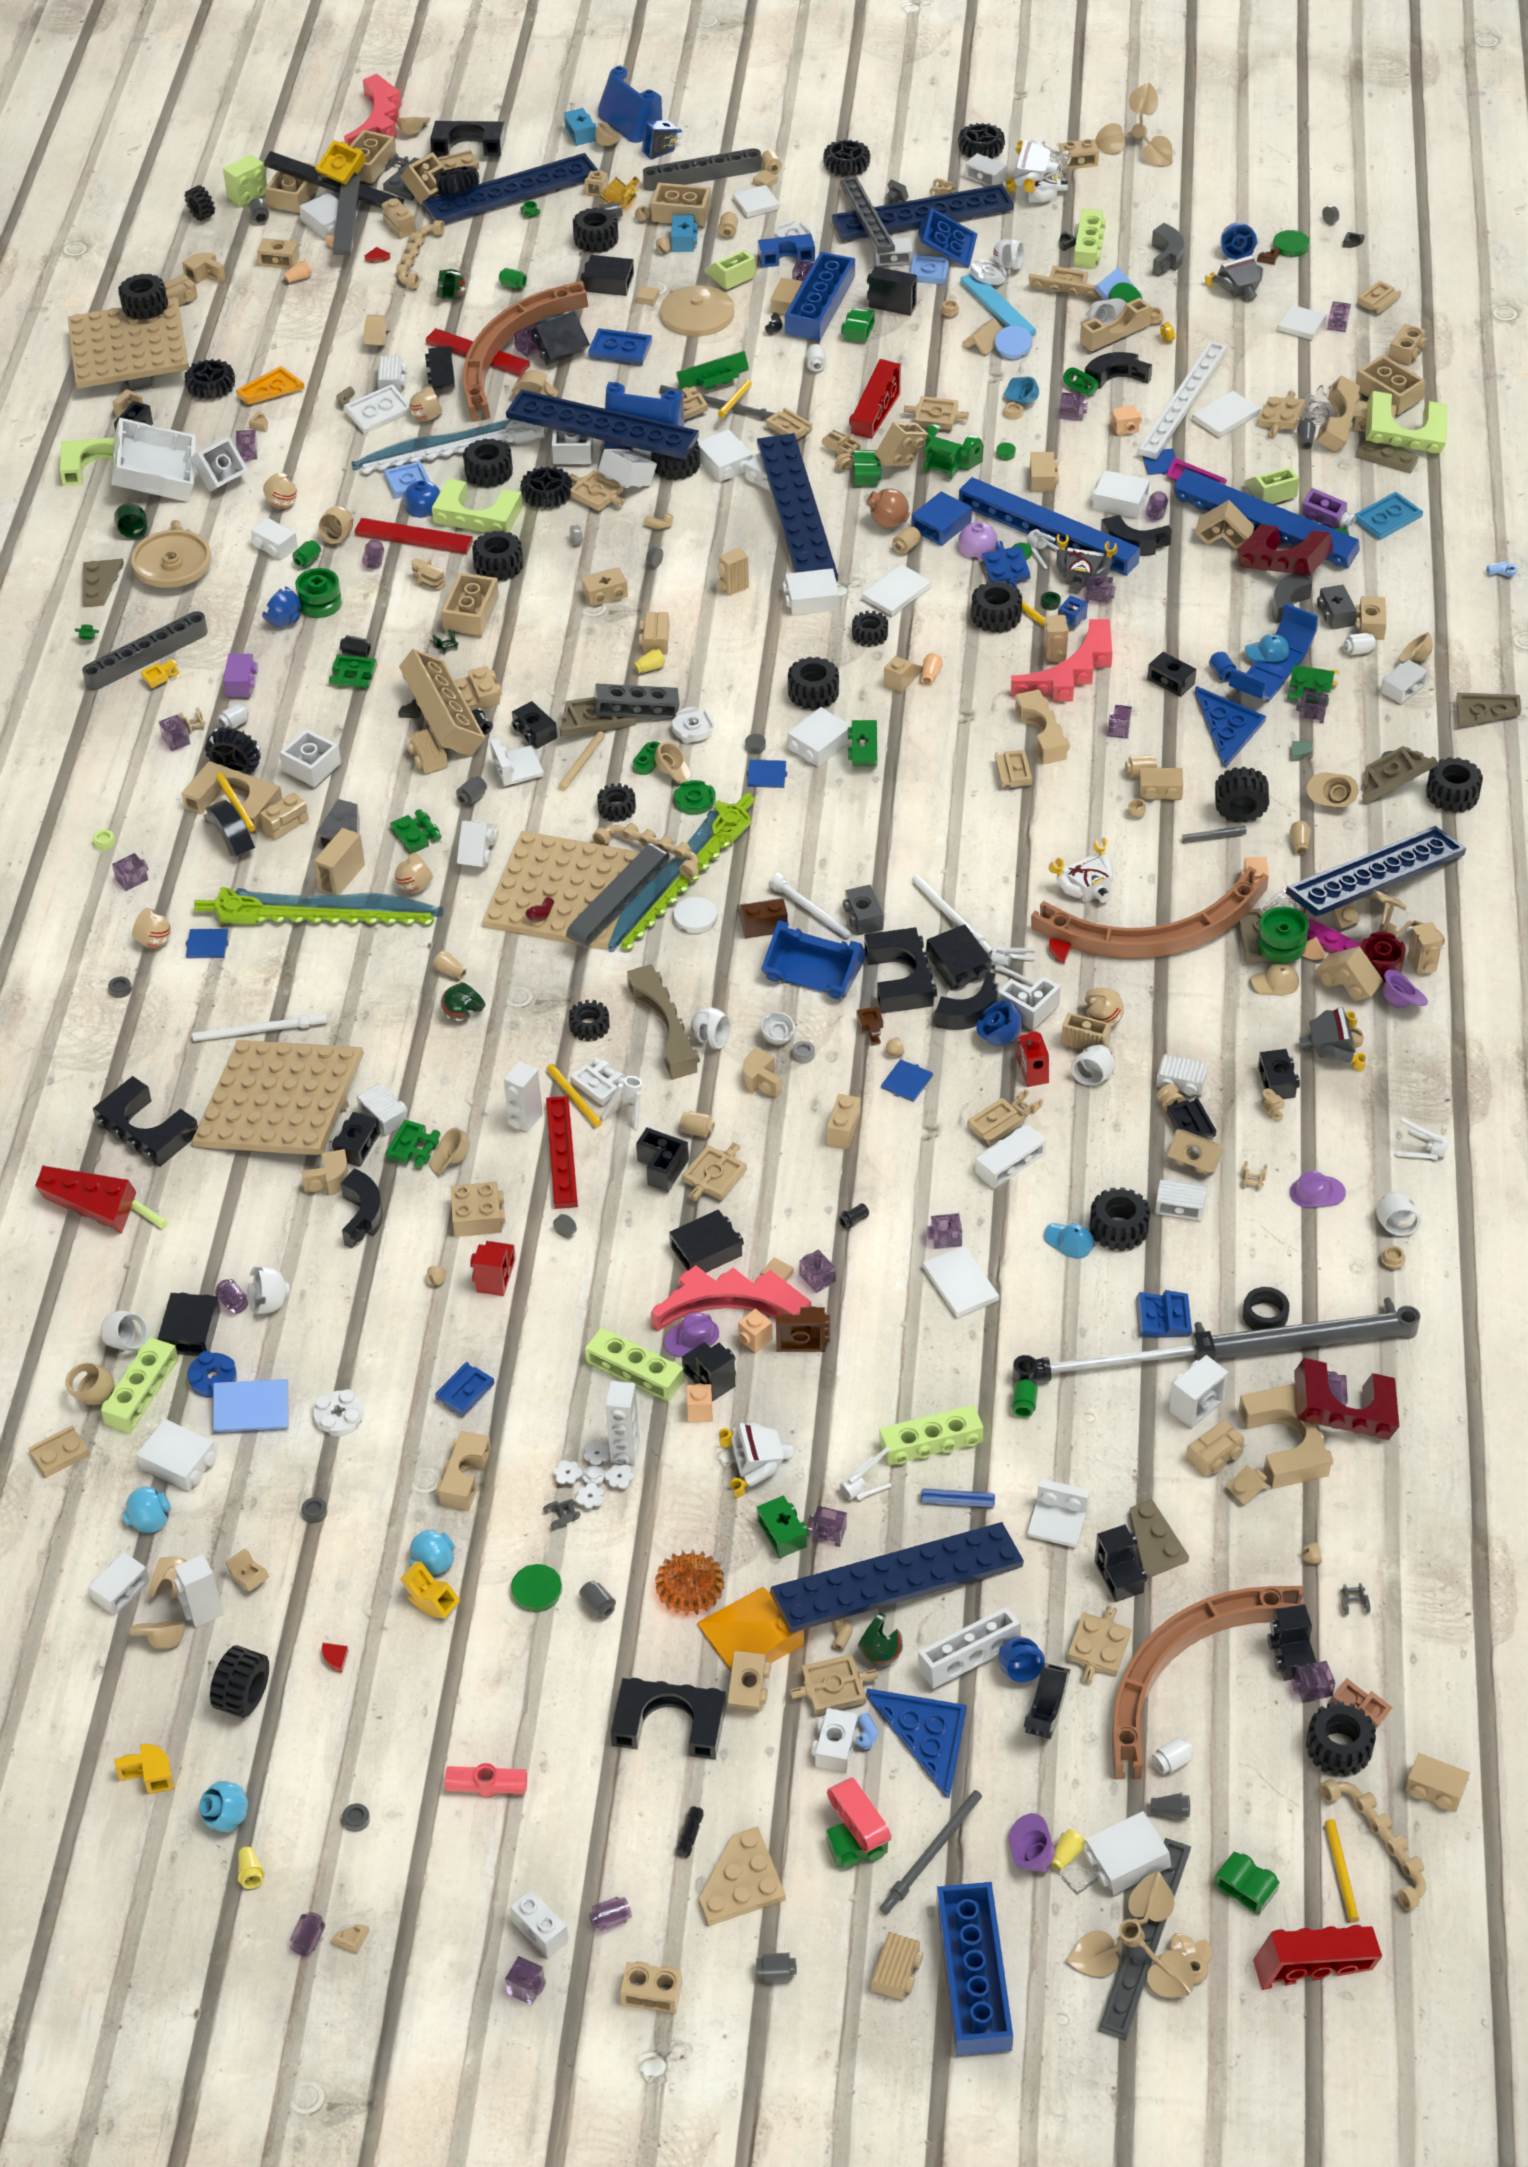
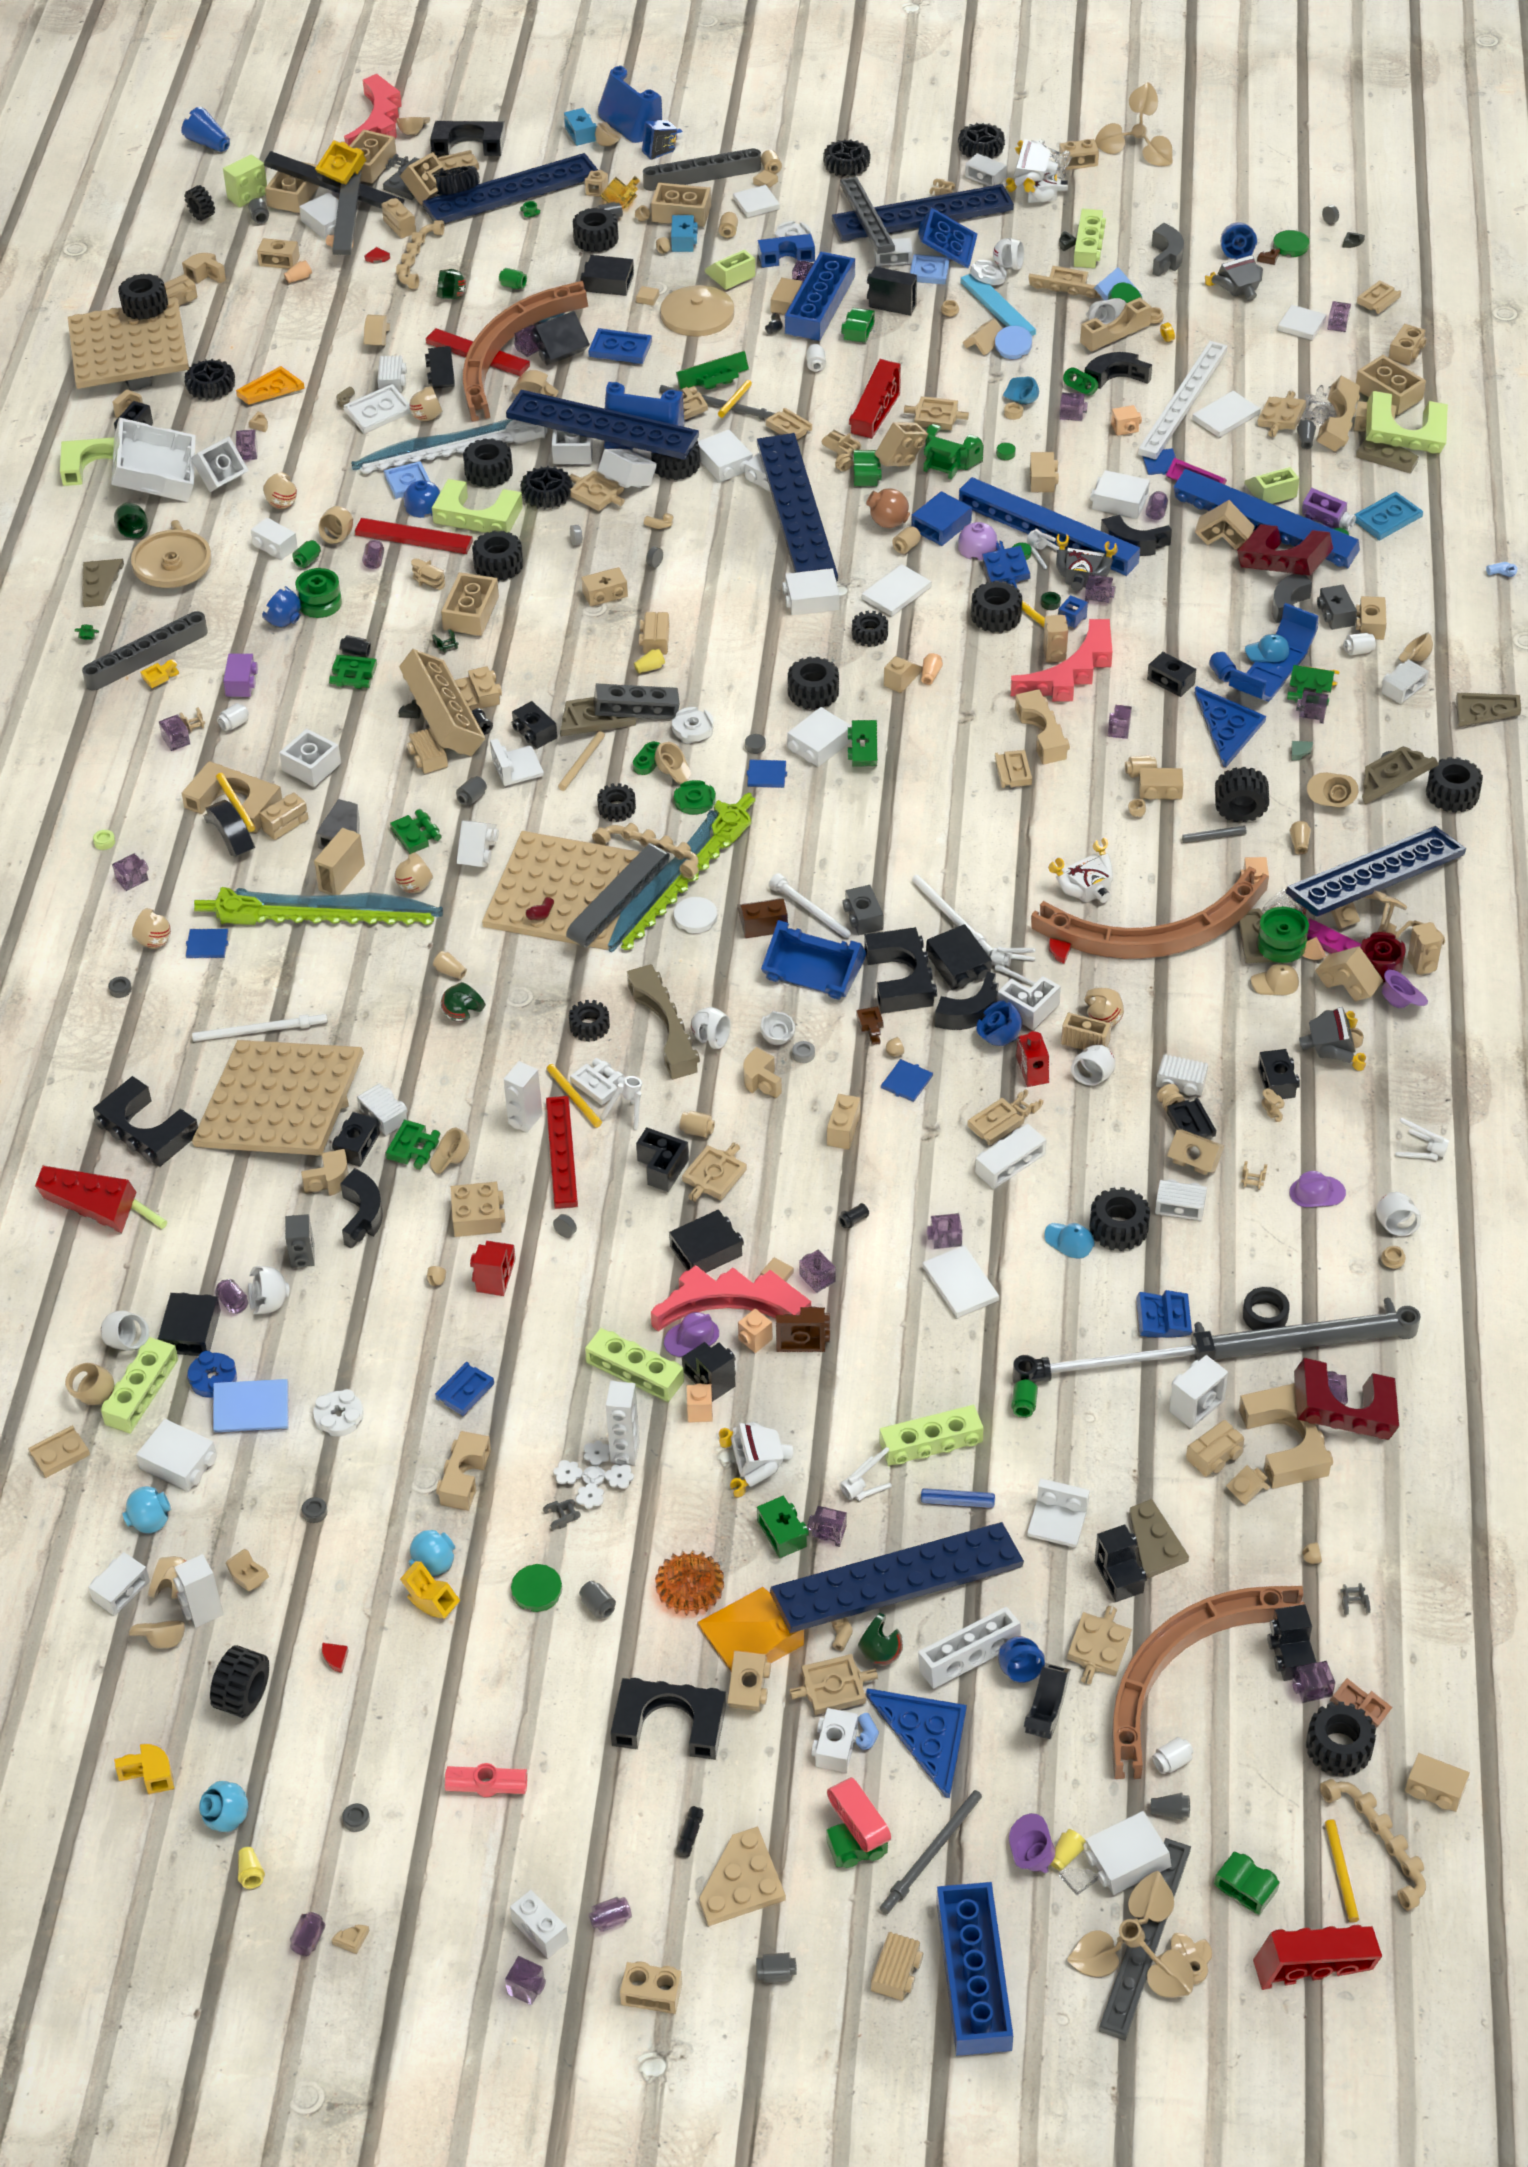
(205, 130): none -> blue cone
(233, 749): black gear -> none
(299, 1240): none -> dark grey brick
(733, 571): tan brick -> none
(897, 192): dark grey tile -> none

